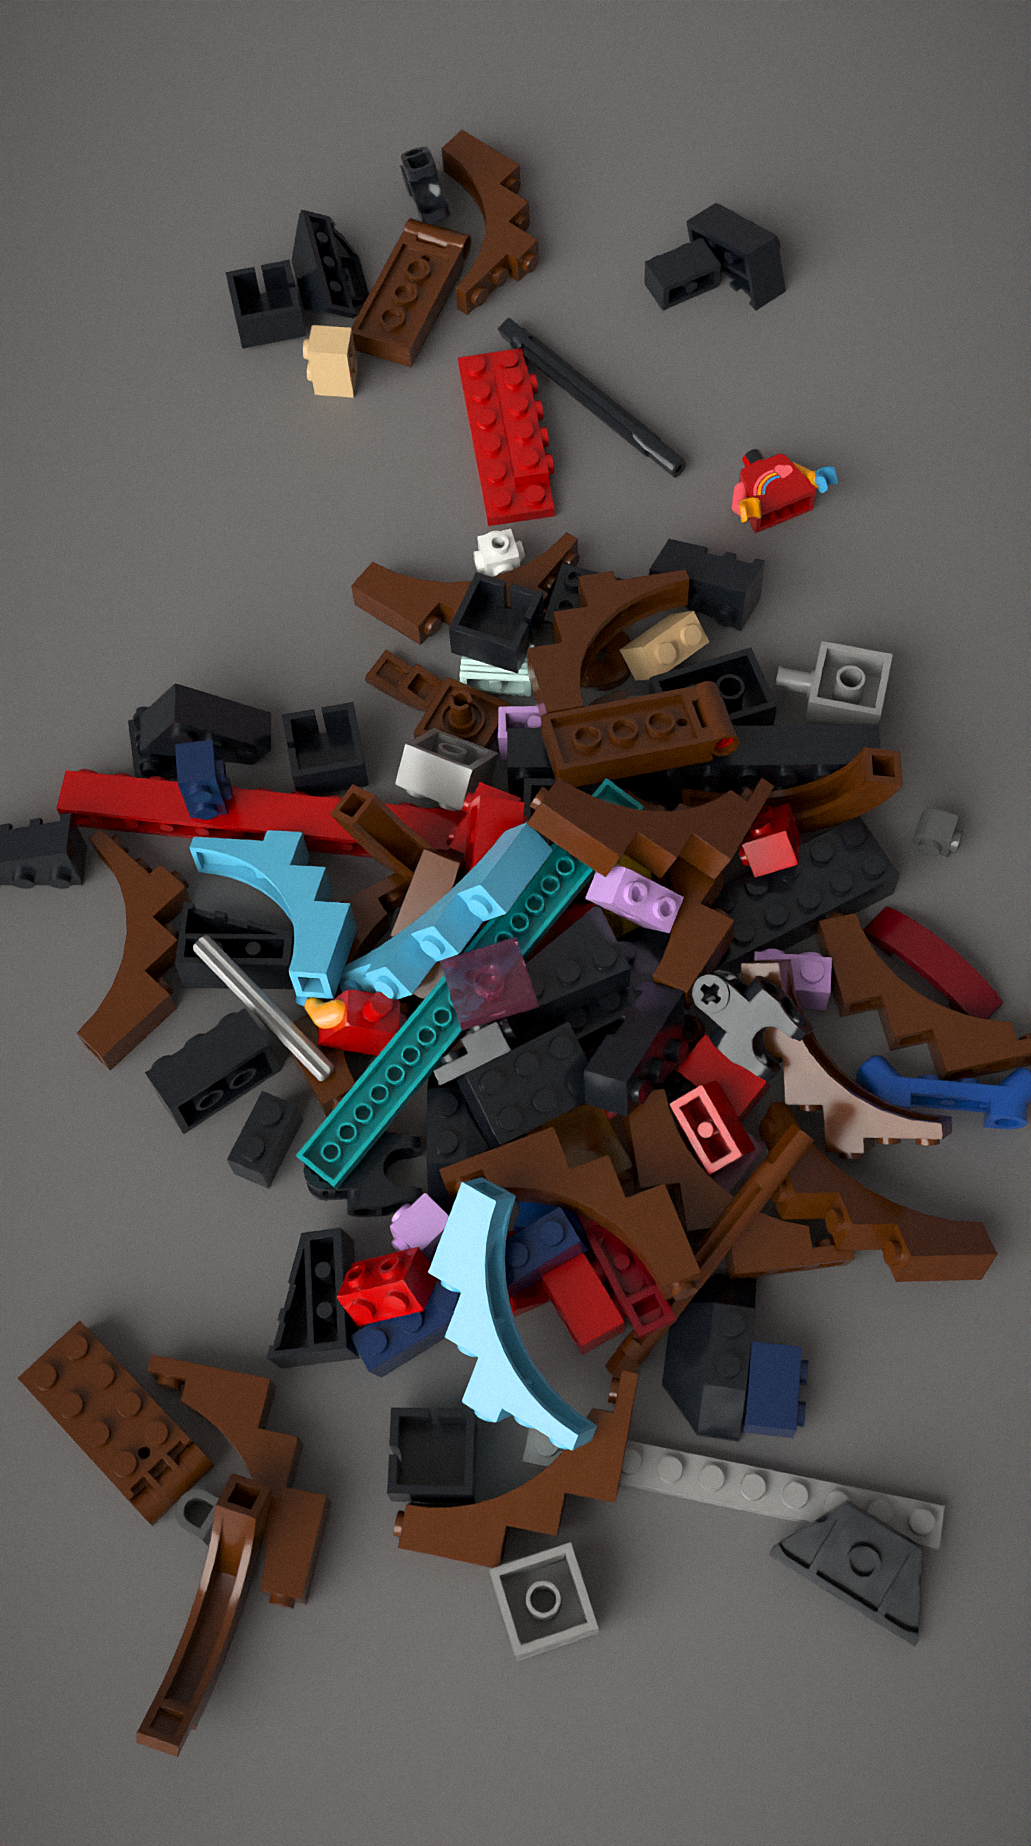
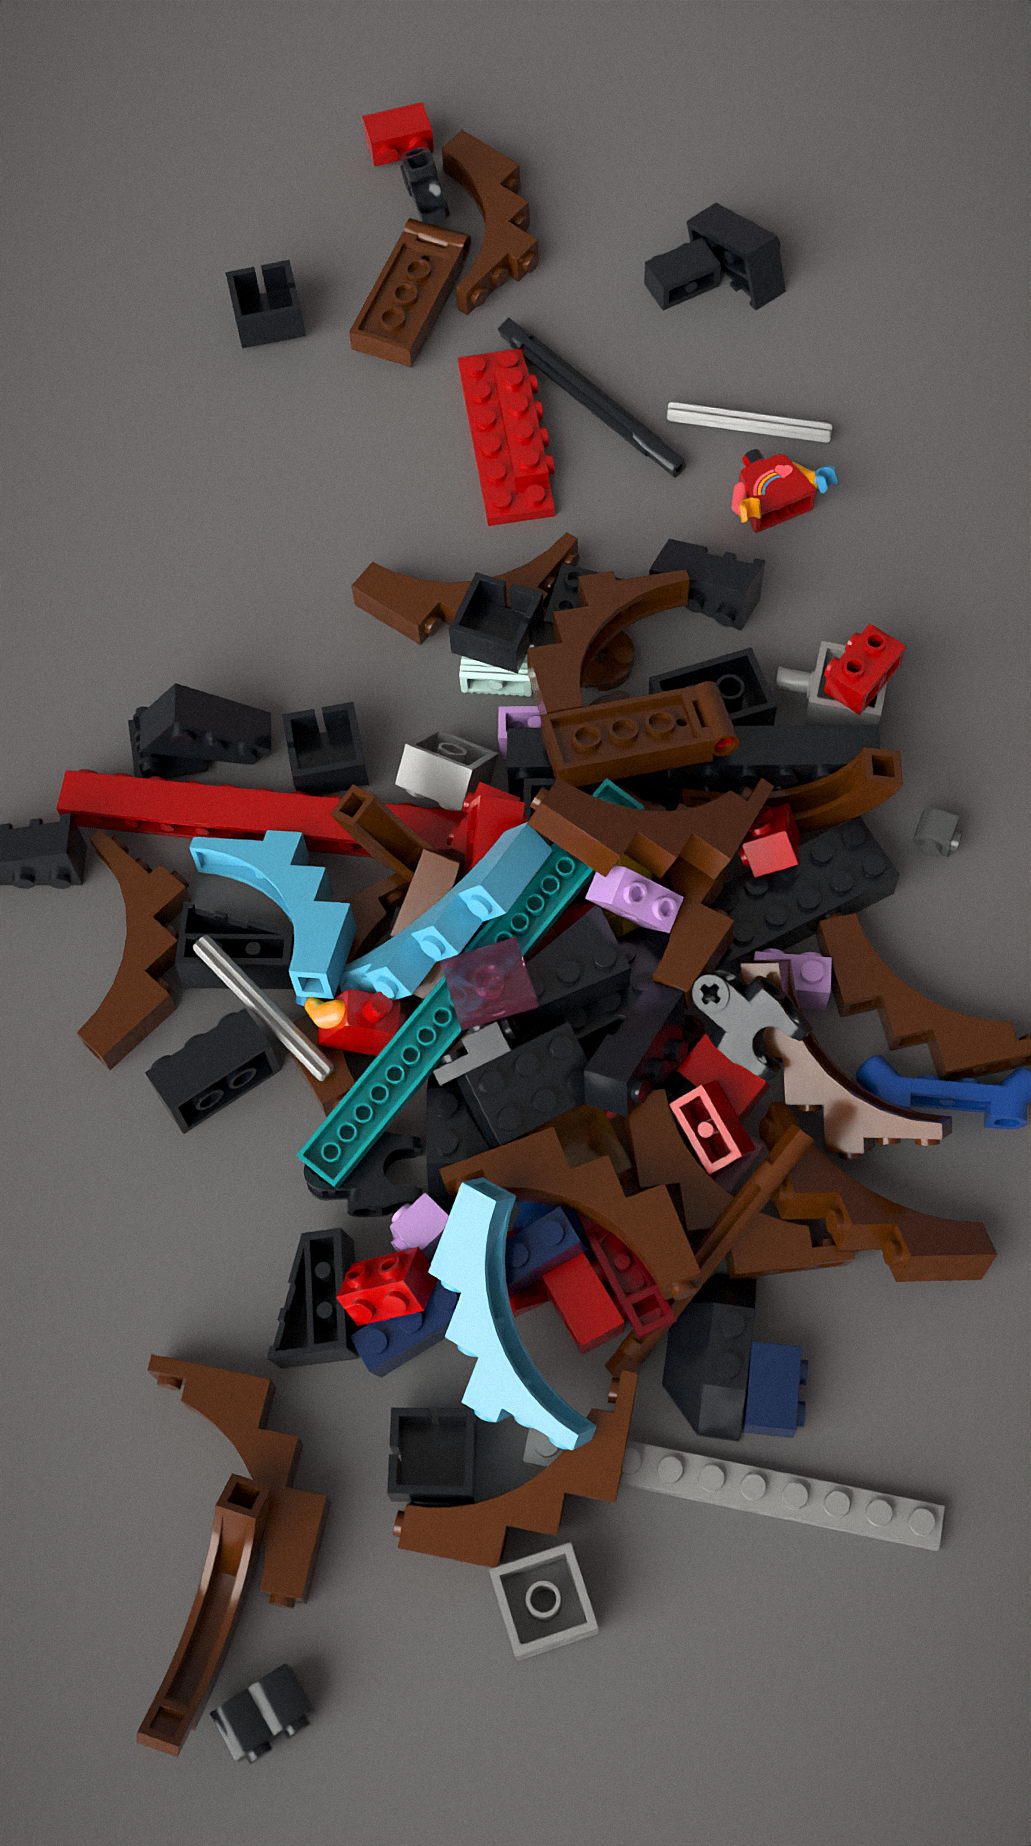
(116, 1422): reddish brown hinge -> none
(196, 1513): dark grey plate -> none
(202, 779): dark blue brick -> none
(262, 1714): none -> black brick
(265, 1139): black brick -> none
(327, 268): black wedge -> none
(331, 361): tan brick -> none
(396, 132): none -> red brick
(402, 682): reddish brown slope -> none
(463, 713): reddish brown plate -> none
(498, 553): white brick -> none
(664, 645): tan brick -> none
(749, 421): none -> axle
(860, 1565): black wing -> none
(863, 668): none -> red brick
(934, 962): dark red slope -> none

